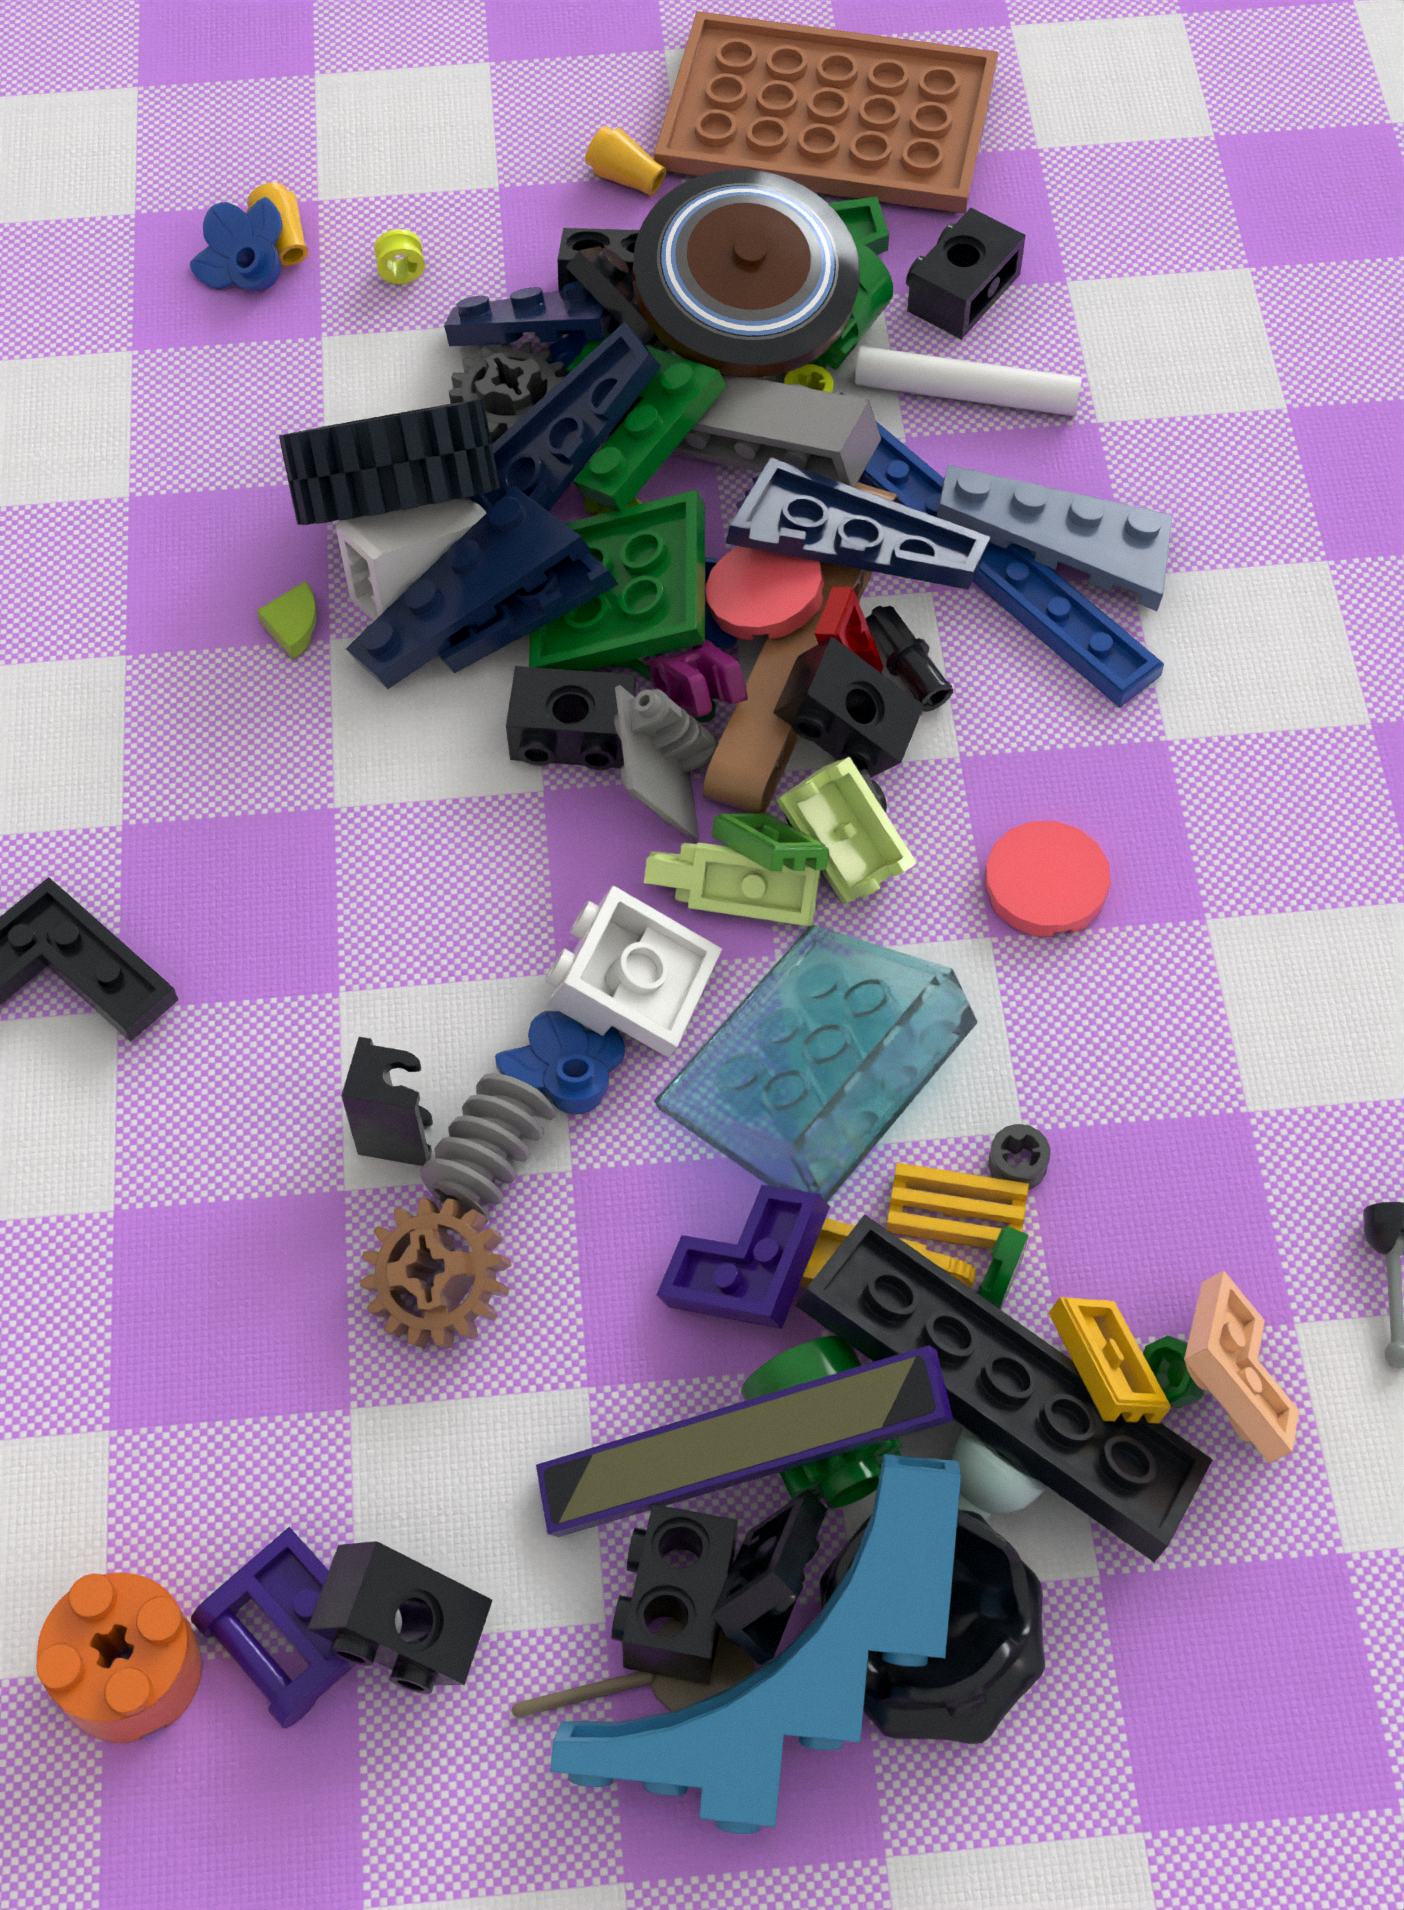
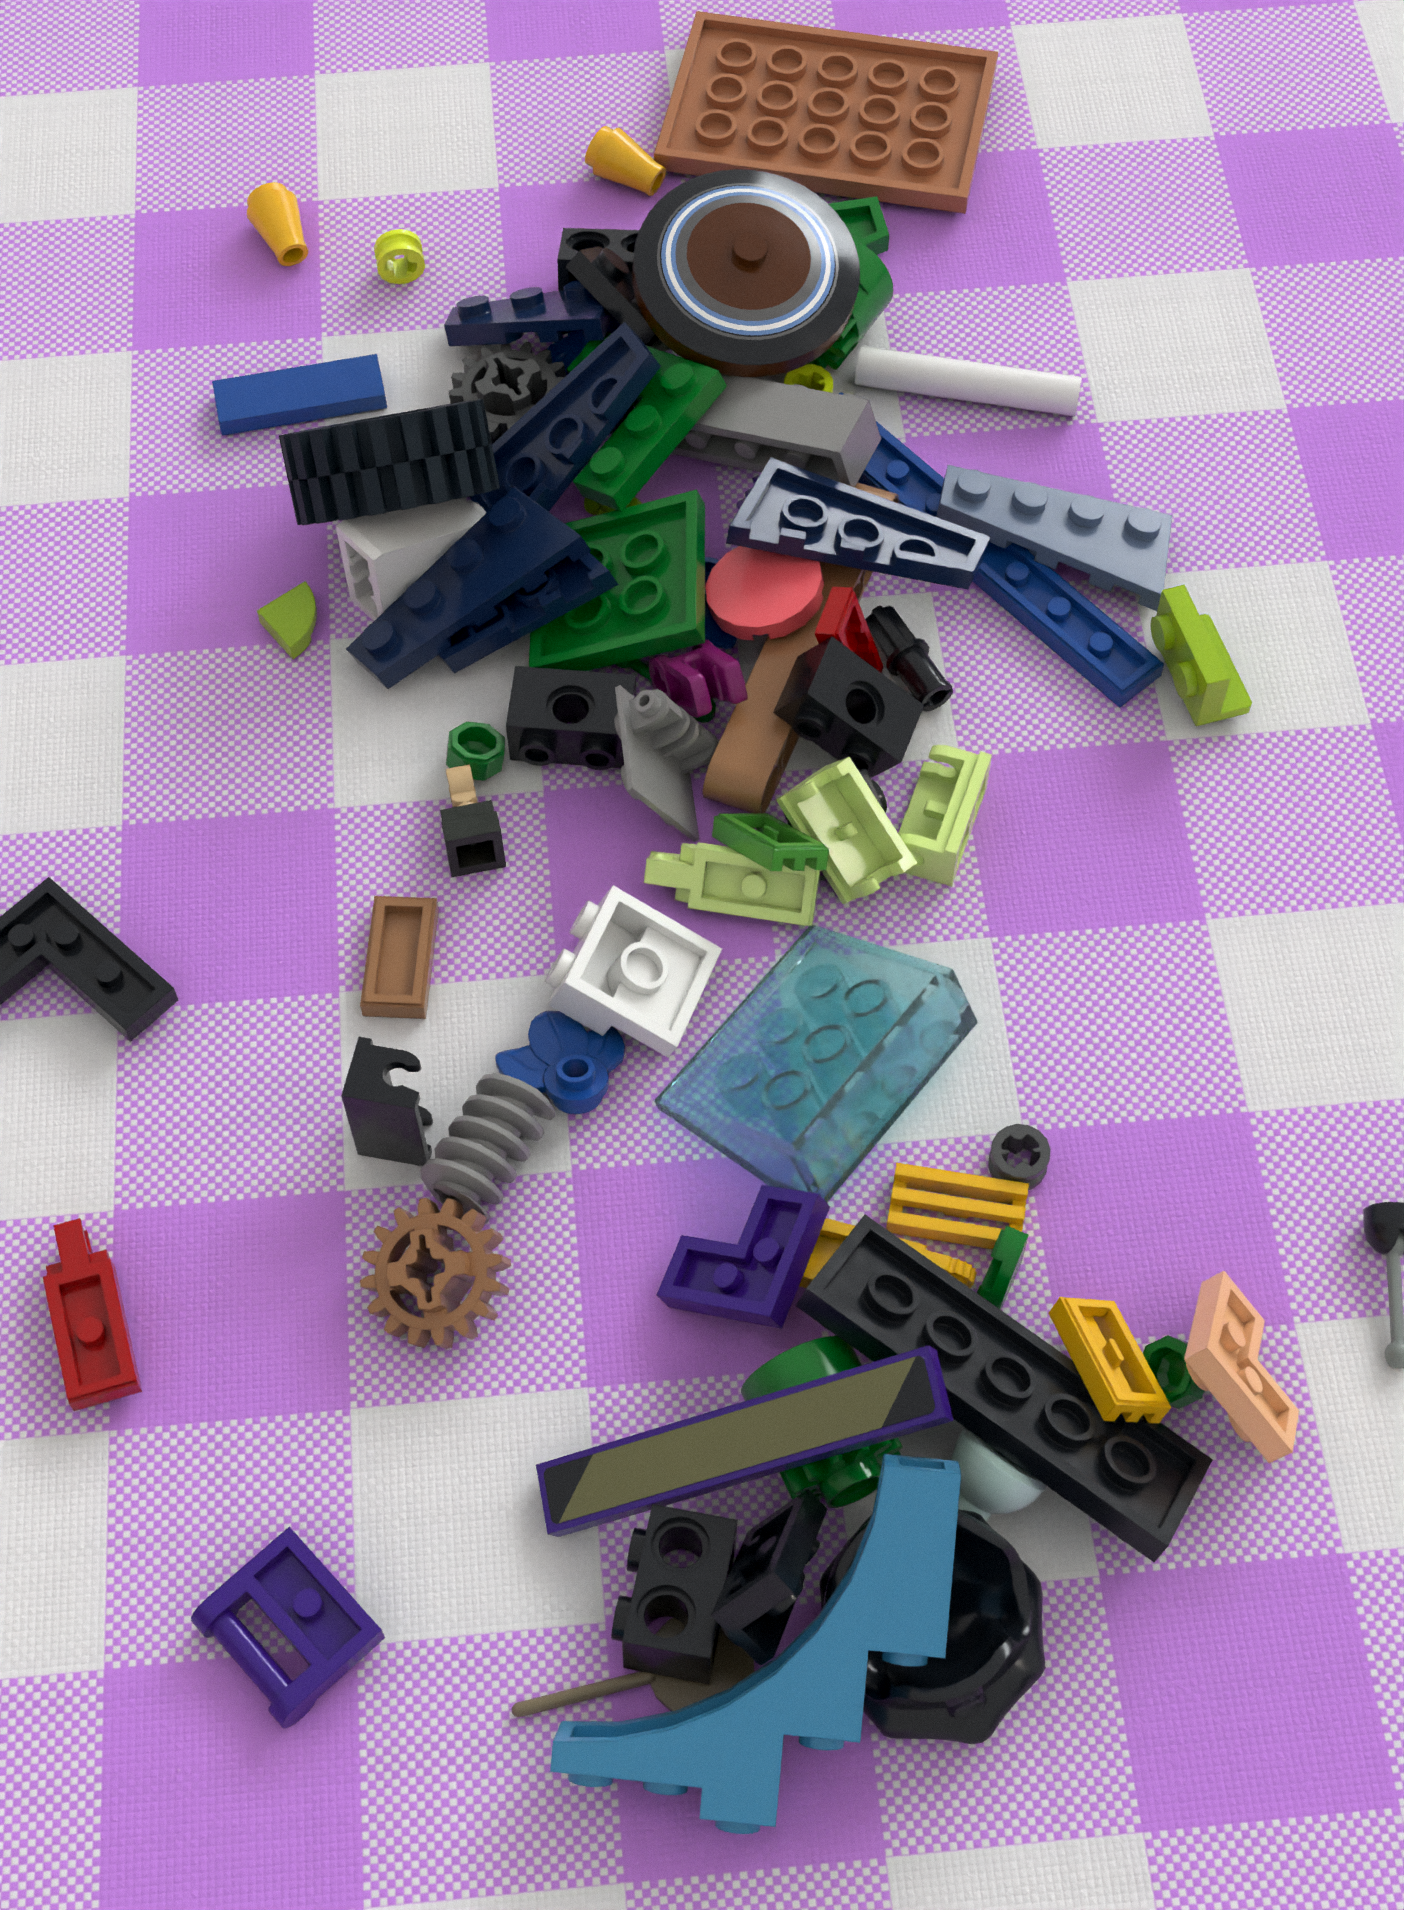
(89, 1321): none -> red hinge
(104, 1619): orange brick -> none
(235, 242): blue plate -> none
(299, 394): none -> blue tile
(399, 957): none -> medium nougat tile
(437, 1613): black brick -> none
(470, 827): none -> pearl dark grey piece
(478, 746): none -> green tile
(944, 811): none -> yellowish green hinge
(965, 272): black brick -> none
(1047, 878): coral tile -> none
(1197, 659): none -> lime bracket

